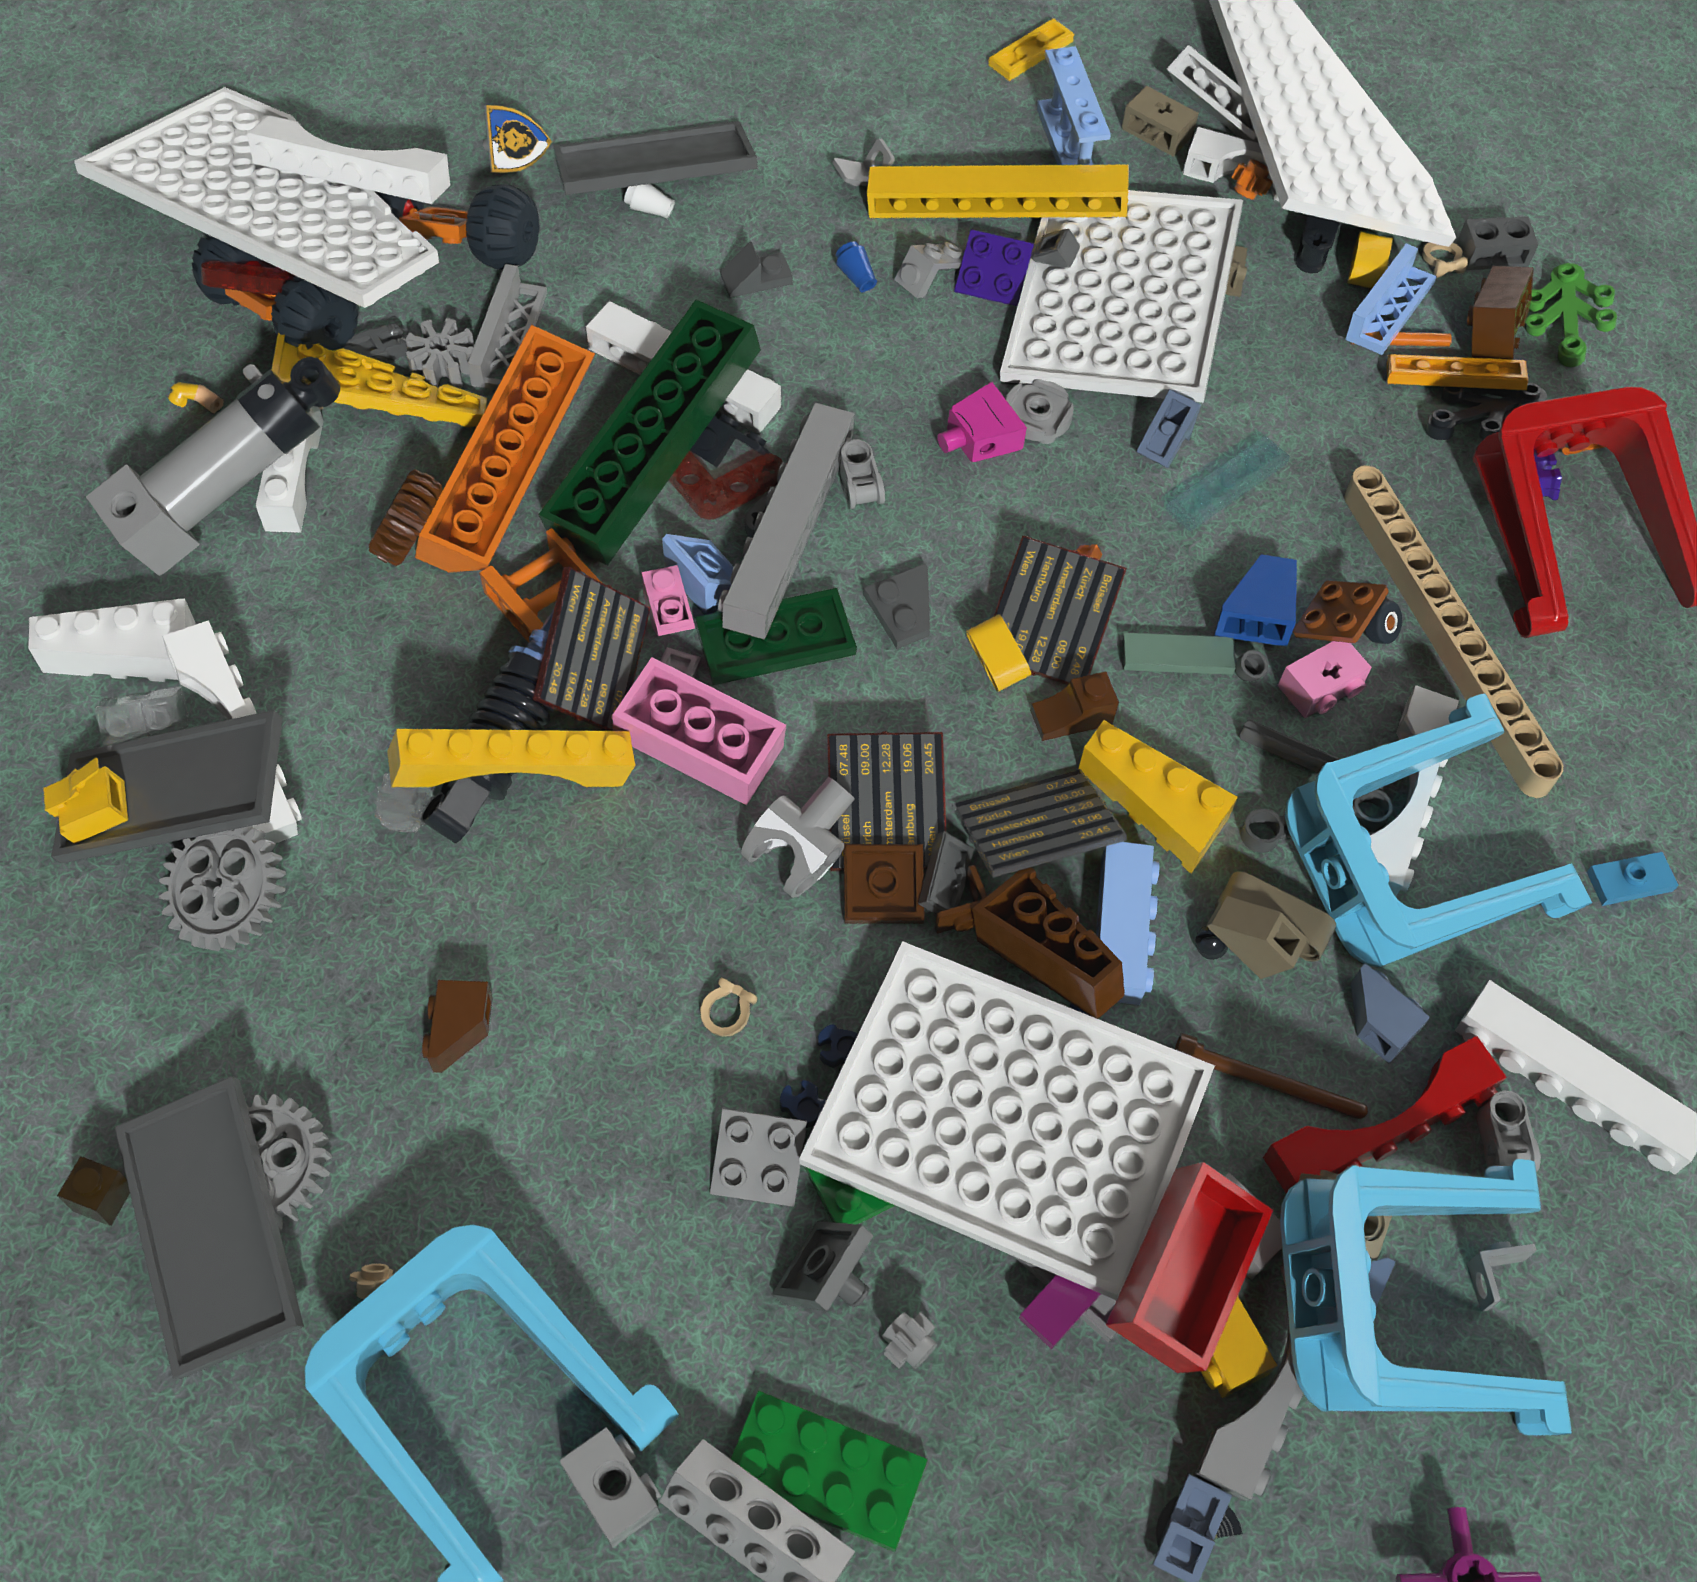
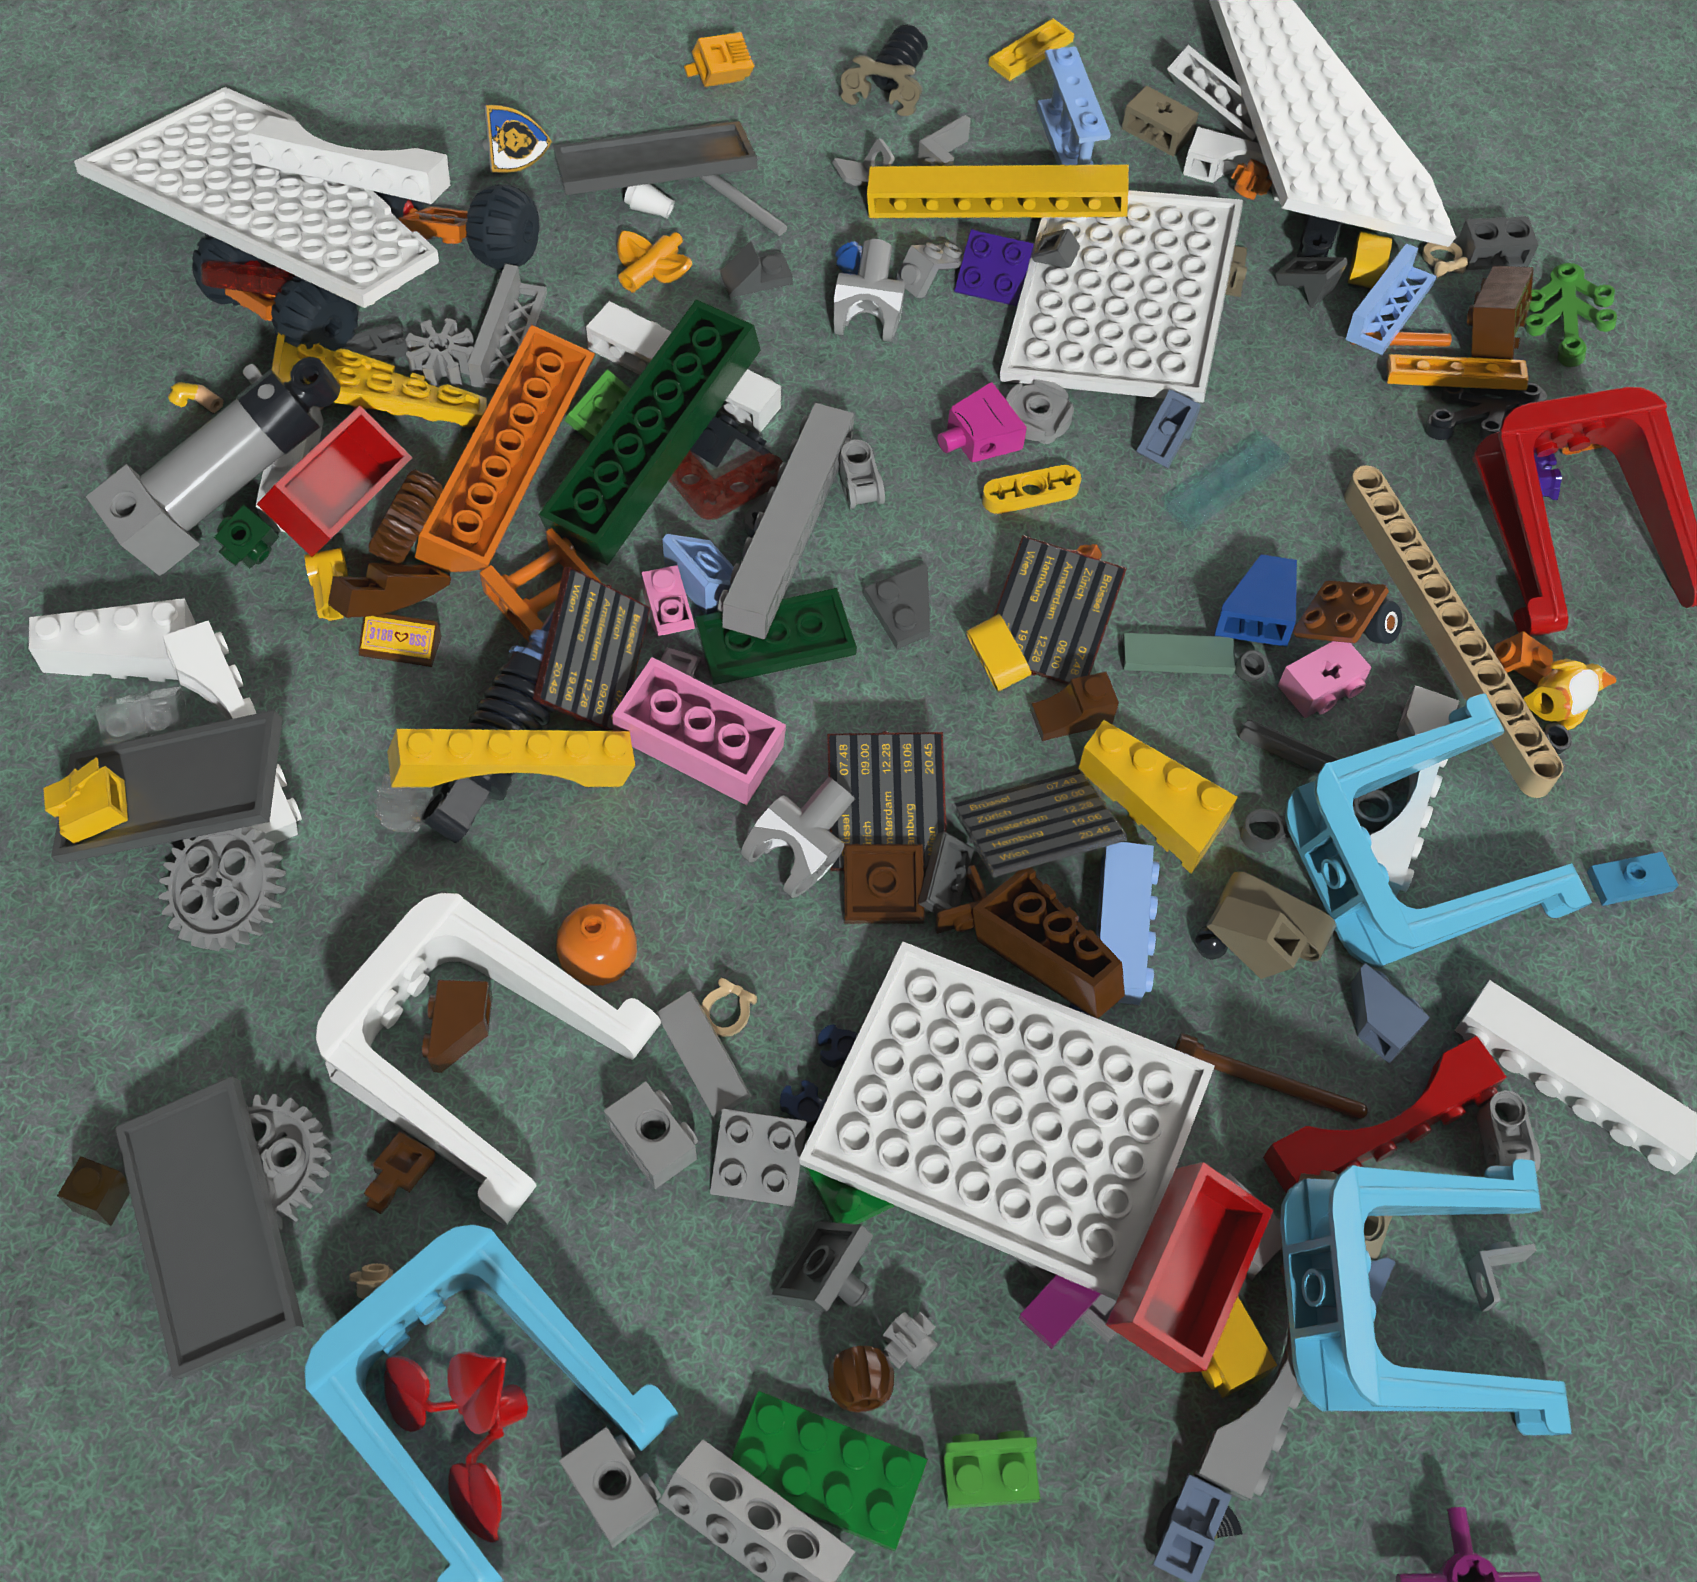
(245, 538): none -> dark green brick
(320, 574): none -> yellow piece
(334, 481): none -> piece
(385, 589): none -> reddish brown slope
(398, 1166): none -> reddish brown plate
(400, 639): none -> slope
(431, 934): none -> white piece
(486, 1405): none -> red plant
(596, 944): none -> orange cylinder
(597, 405): none -> bright green bracket
(650, 261): none -> light orange plant
(656, 1158): none -> light grey brick
(703, 1054): none -> light grey tile
(720, 59): none -> light orange piece
(746, 204): none -> light grey bar
(854, 81): none -> dark tan helmet
(861, 1378): none -> reddish brown piece
(870, 291): none -> light grey connector
(903, 47): none -> black piece
(935, 148): none -> light grey bracket
(990, 1470): none -> bright green bracket
(1041, 478): none -> yellow beam
(1315, 274): none -> dark grey slope
(1525, 656): none -> orange bracket
(1560, 737): none -> black hinge
(1568, 691): none -> yellow animal

